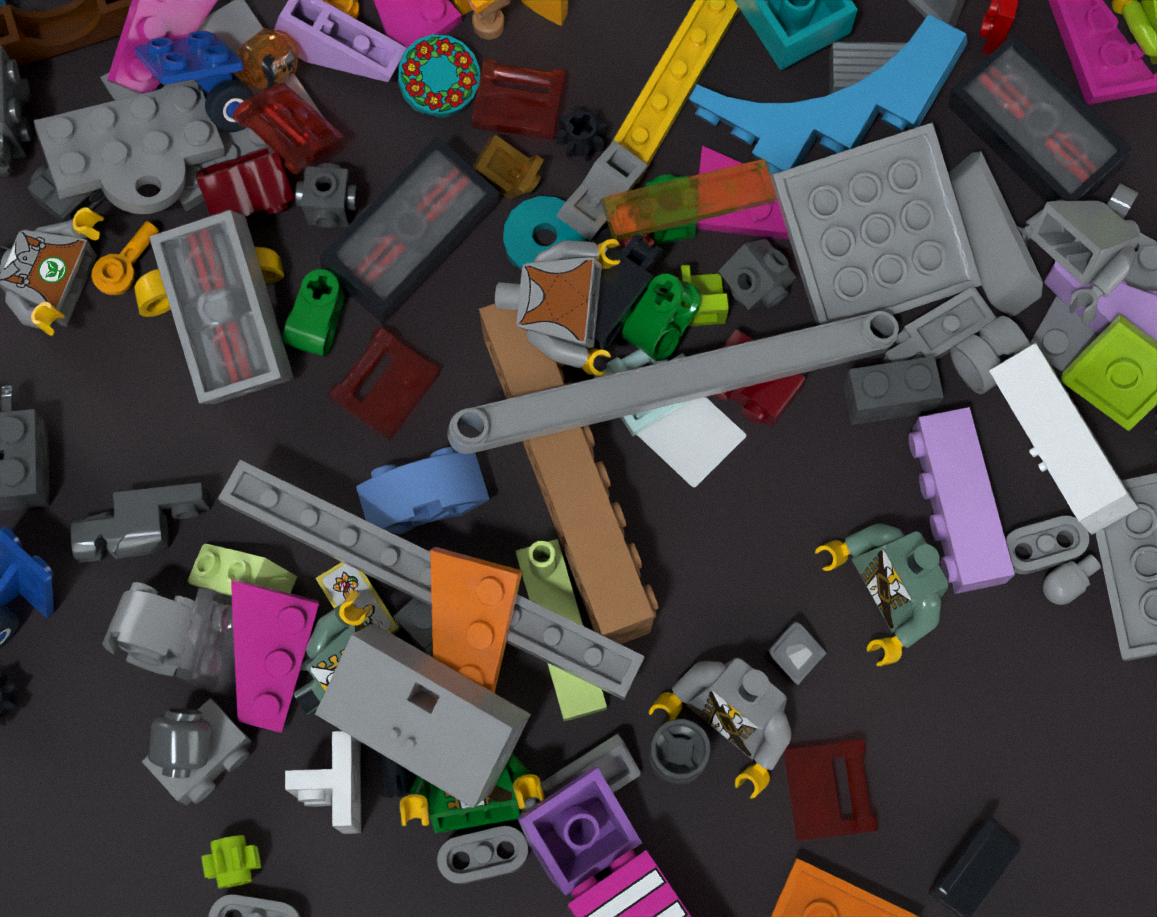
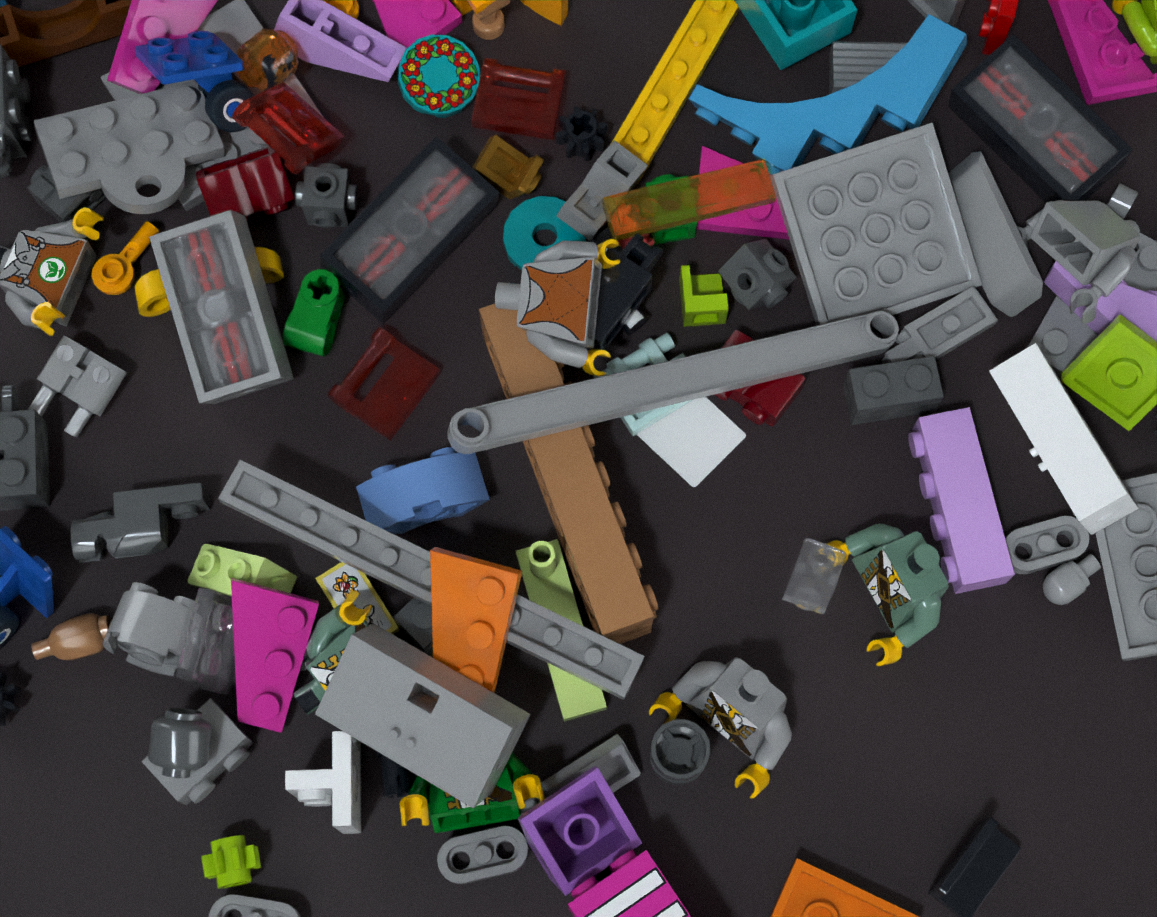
(74, 638): none -> medium nougat plant
(80, 377): none -> light grey piece
(660, 318): green piece -> none
(795, 653): slope -> none
(814, 576): none -> clear bracket
(815, 795): clear red plate -> none
(980, 354): light grey wheel -> none

